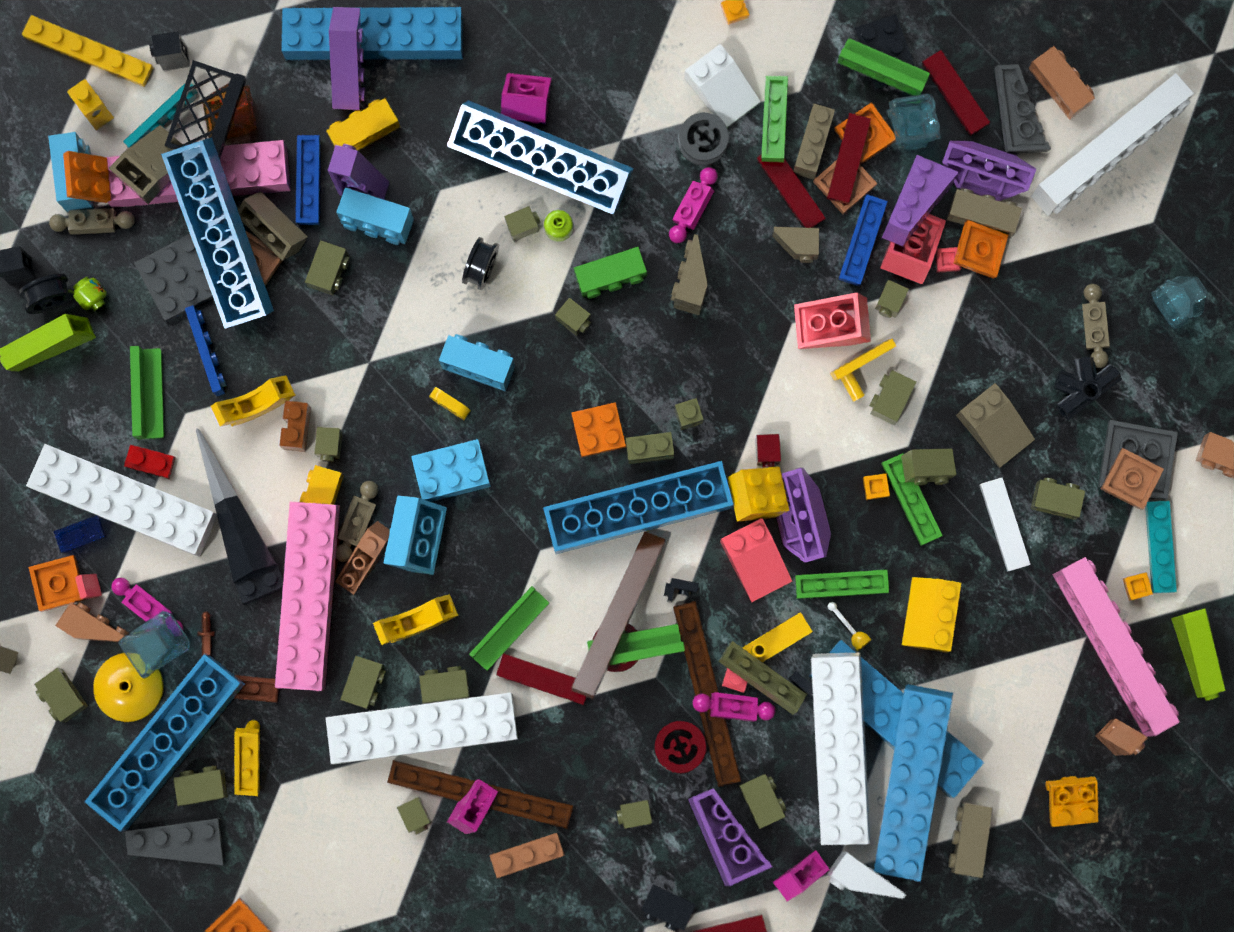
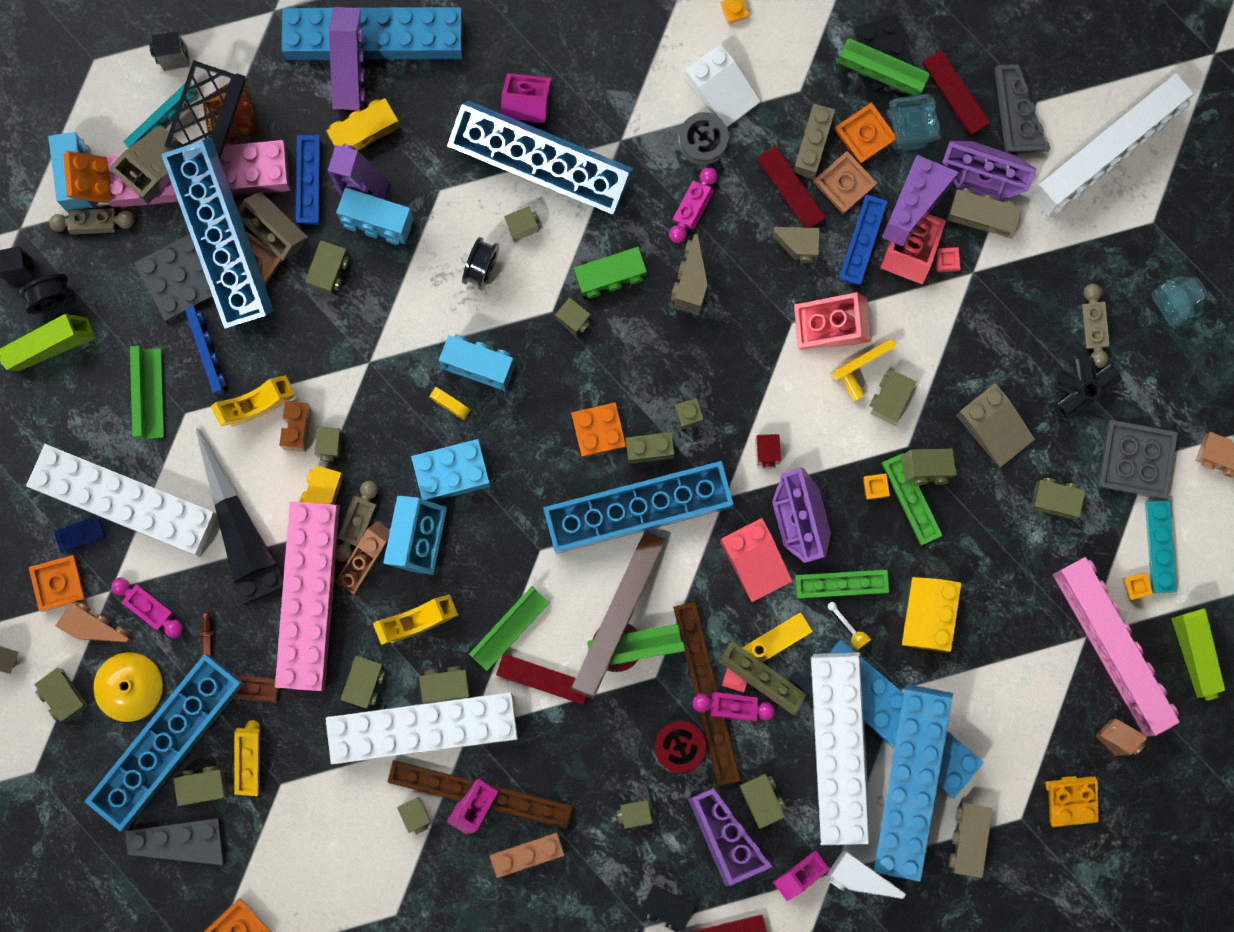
(87, 51): yellow plate -> none
(88, 103): yellow torso -> none
(88, 586): coral tile -> none
(89, 293): lime head -> none
(149, 461): red plate -> none
(155, 643): clear light blue piece -> none
(556, 232): lime head -> none
(684, 588): black bracket -> none
(758, 493): yellow brick -> none
(774, 118): bright green plate -> none
(848, 158): dark red tile -> none
(891, 299): olive brick -> none
(980, 249): orange plate -> none
(1004, 524): white tile -> none
(1062, 82): nougat brick -> none
(1132, 479): nougat plate -> none

